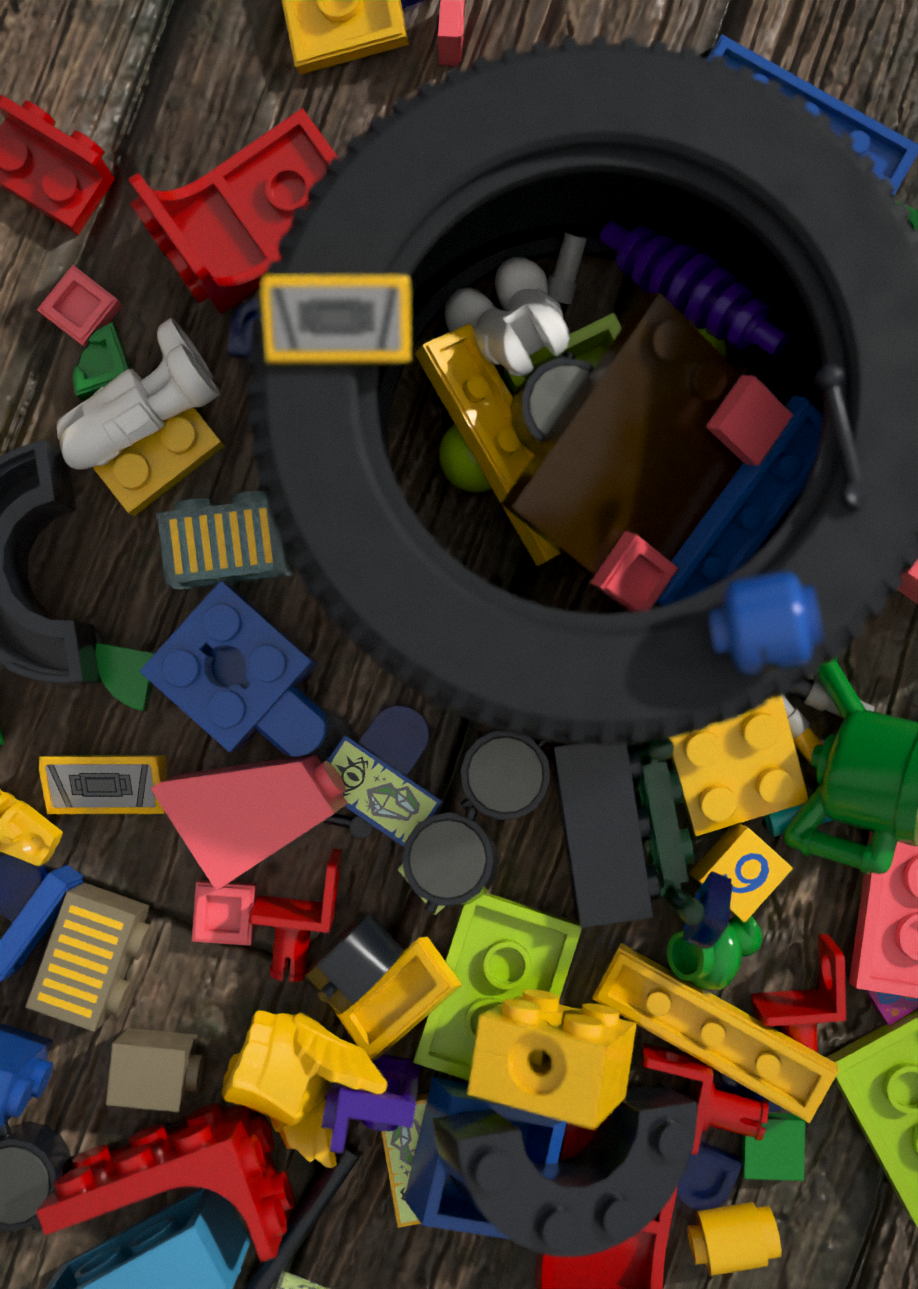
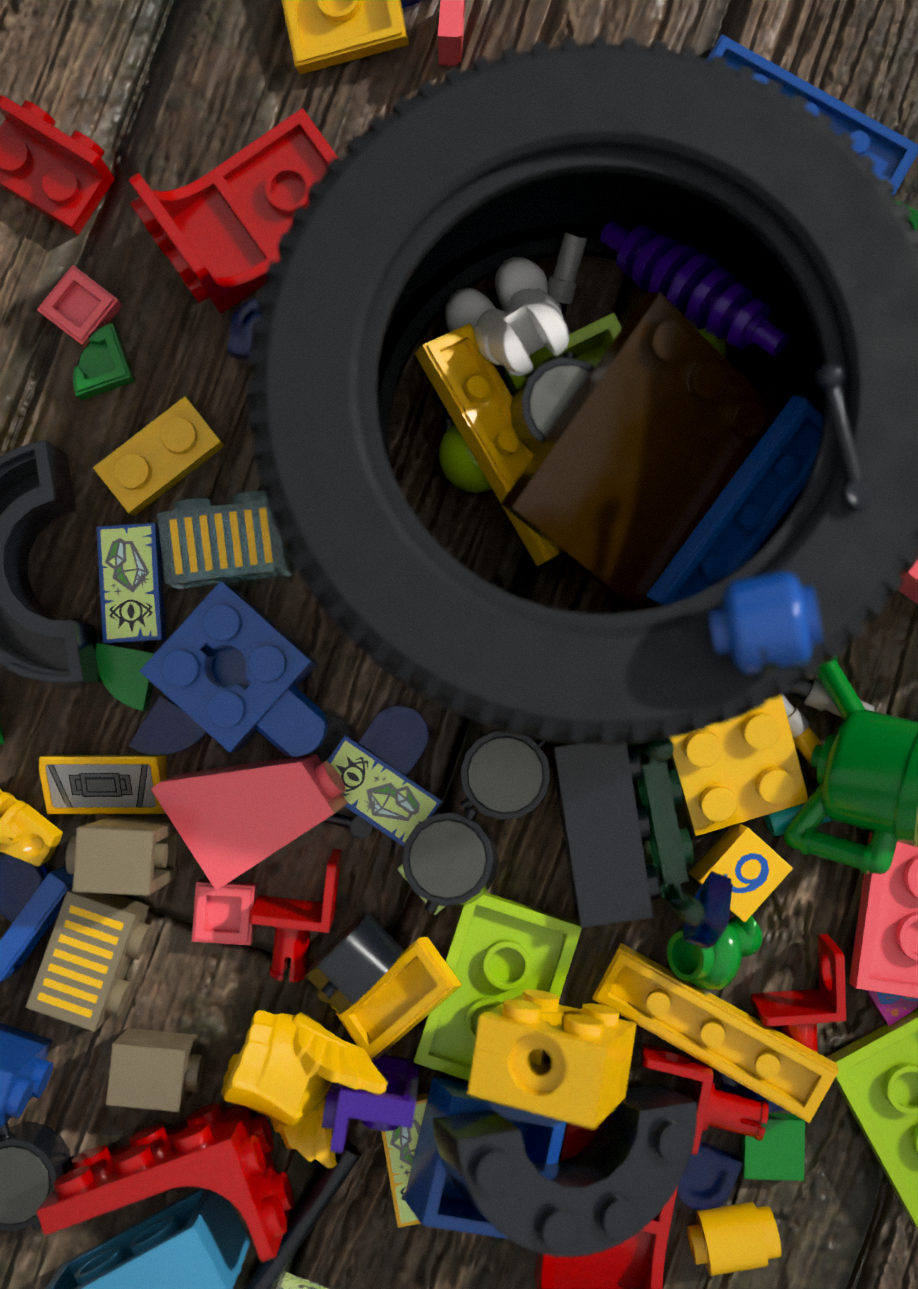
(123, 855): none -> dark tan brick
(131, 583): none -> tile
(137, 406): white piece -> none
(166, 730): none -> clear blue tile
(337, 319): slope -> none
(634, 574): coral tile -> none
(749, 420): coral tile -> none

